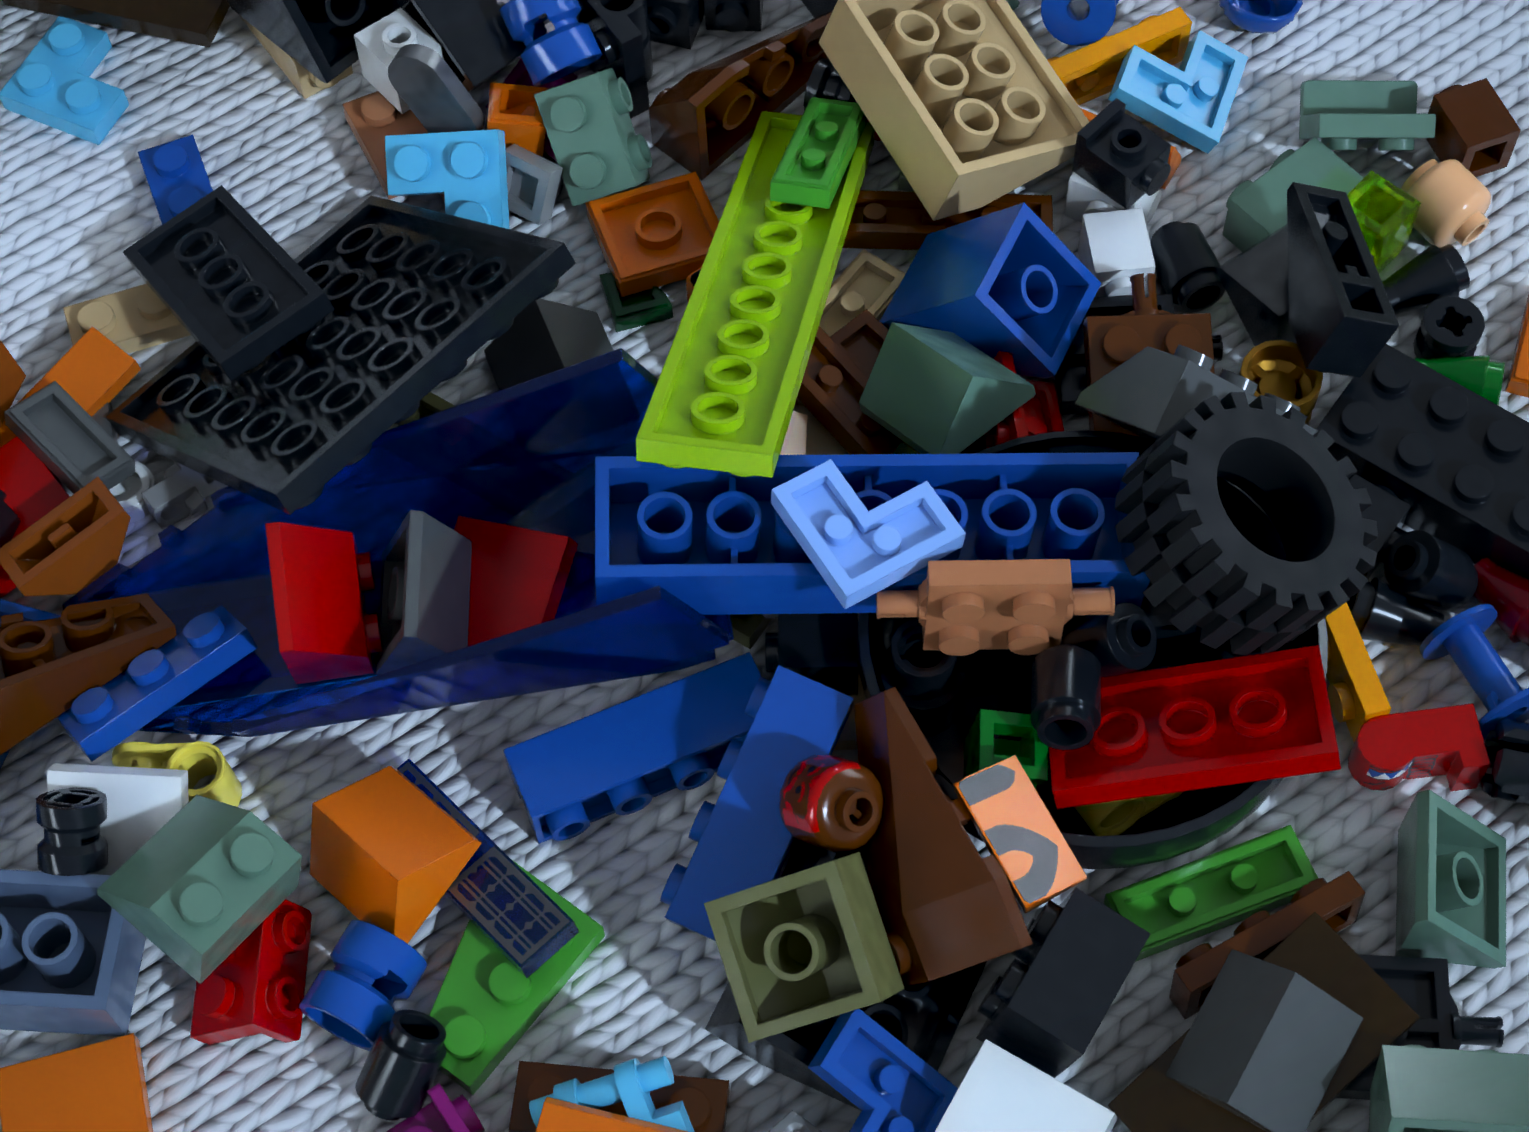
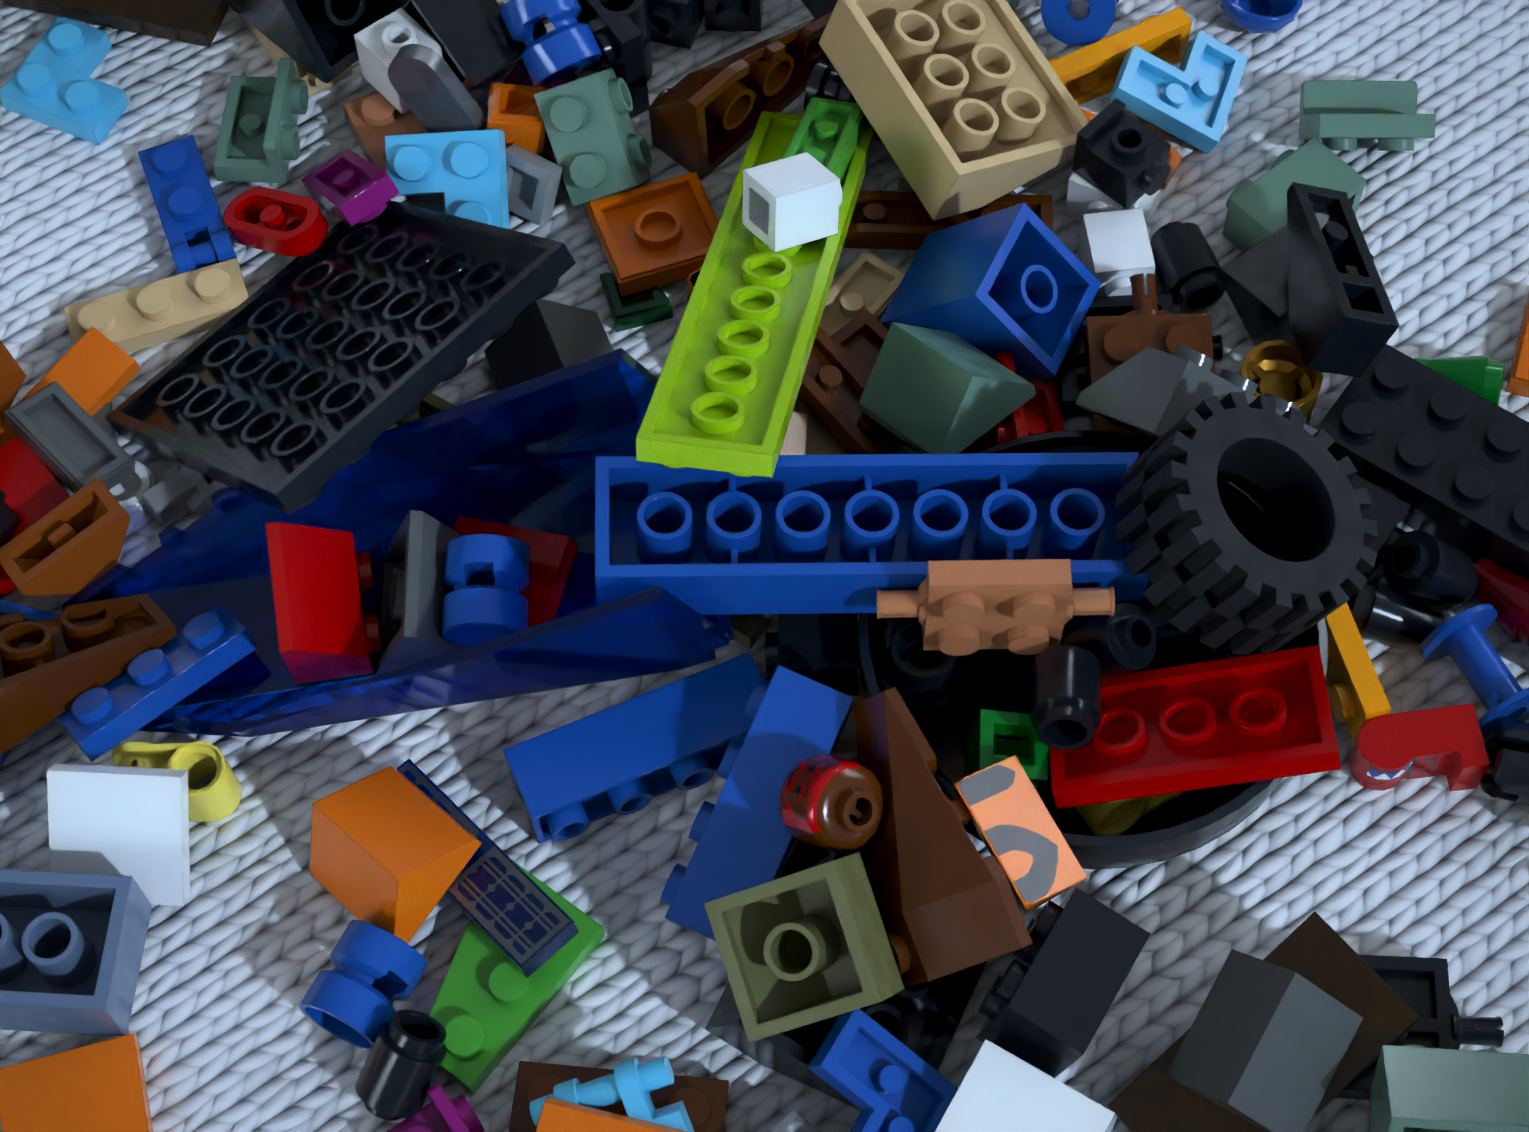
(71, 831): black wheel -> none
(204, 883): sand green slope -> none
(228, 282): black plate -> none
(258, 983): red bracket -> none
(261, 126): none -> sand green bracket
(276, 222): none -> red plate
(351, 187): none -> magenta plate
(486, 585): none -> blue wheel
(791, 201): none -> white brick
(861, 548): light blue plate -> none
(1215, 890): bright green tile -> none
(1261, 933): reddish brown plate -> none
(1384, 216): clear neon green brick -> none
(1427, 278): black cone -> none
(1450, 202): light nougat head -> none
(1450, 313): black wheel -> none
(1450, 886): sand green slope -> none
(1473, 127): reddish brown brick -> none

